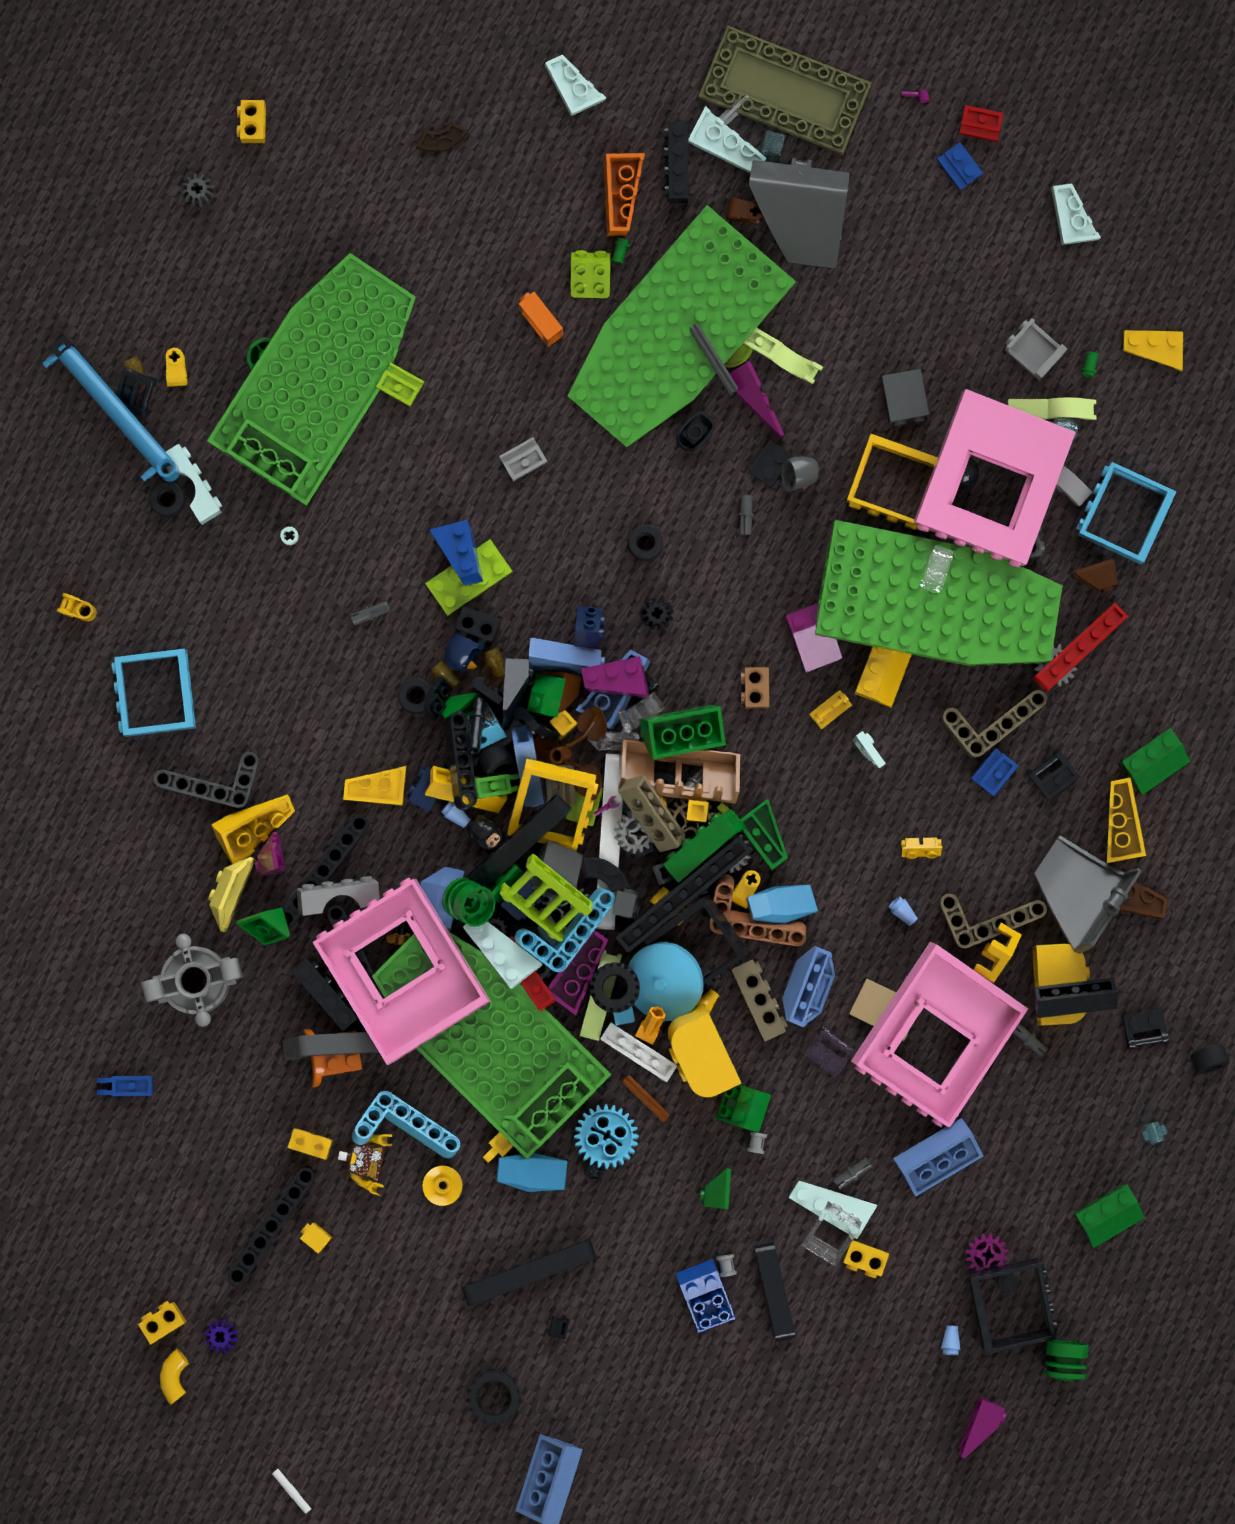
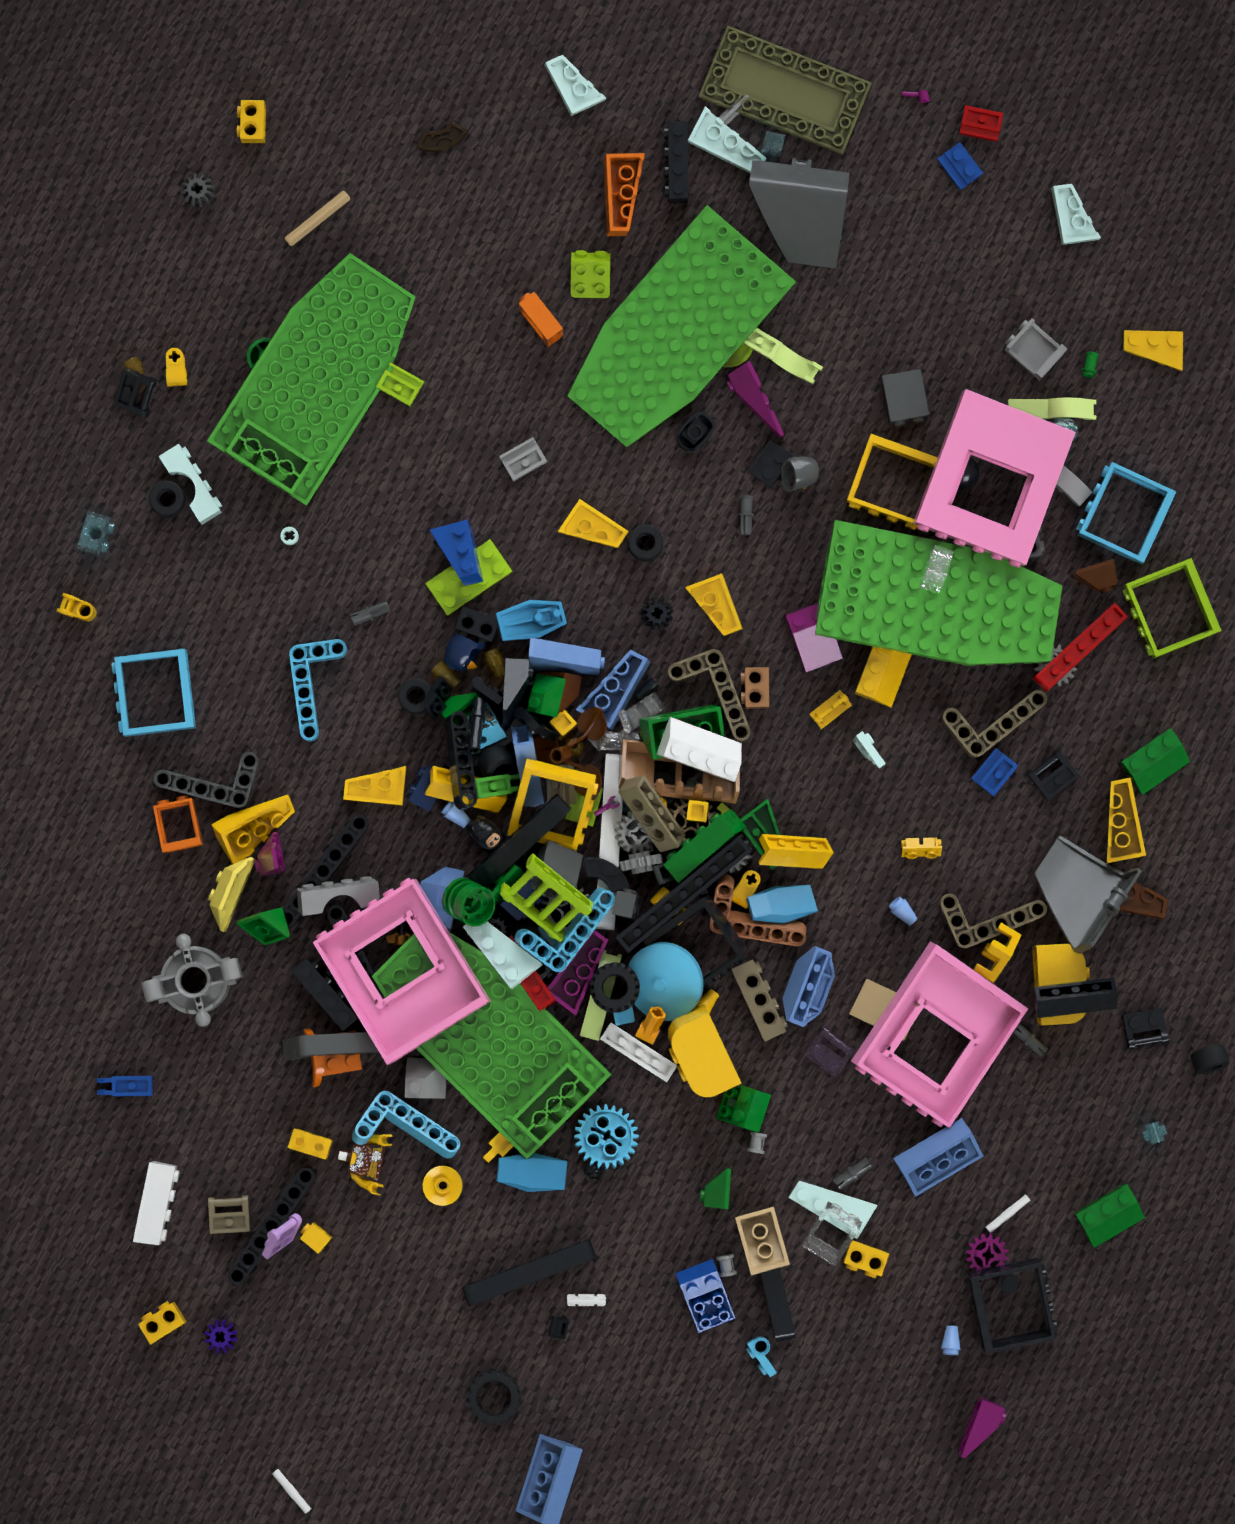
(95, 522): none -> clear light blue brick
(114, 408): dark azure piece -> none
(155, 1203): none -> white slope
(170, 1376): yellow cylinder -> none
(183, 844): none -> orange window
(229, 1221): none -> dark tan plate
(281, 1236): none -> lavender plate
(306, 682): none -> medium azure beam
(317, 218): none -> tan axle
(423, 1080): none -> light grey slope
(530, 619): none -> dark azure piece
(575, 752): none -> clear yellow cone
(586, 1300): none -> white axle
(589, 627): dark blue brick -> none
(593, 526): none -> yellow wing
(617, 677): magenta wedge -> none
(620, 250): green pin -> none
(640, 862): none -> light grey gear
(646, 1098): dark orange axle -> none
(701, 749): none -> white slope
(714, 359): dark grey axle -> none
(717, 603): none -> yellow wing
(719, 687): none -> dark tan beam
(742, 211): reddish brown piece -> none
(762, 1241): none -> tan slope
(765, 1366): none -> medium azure plate
(795, 851): none -> yellow panel
(1009, 1212): none -> white piece
(1066, 1360): green wheel -> none
(1201, 598): none -> lime window

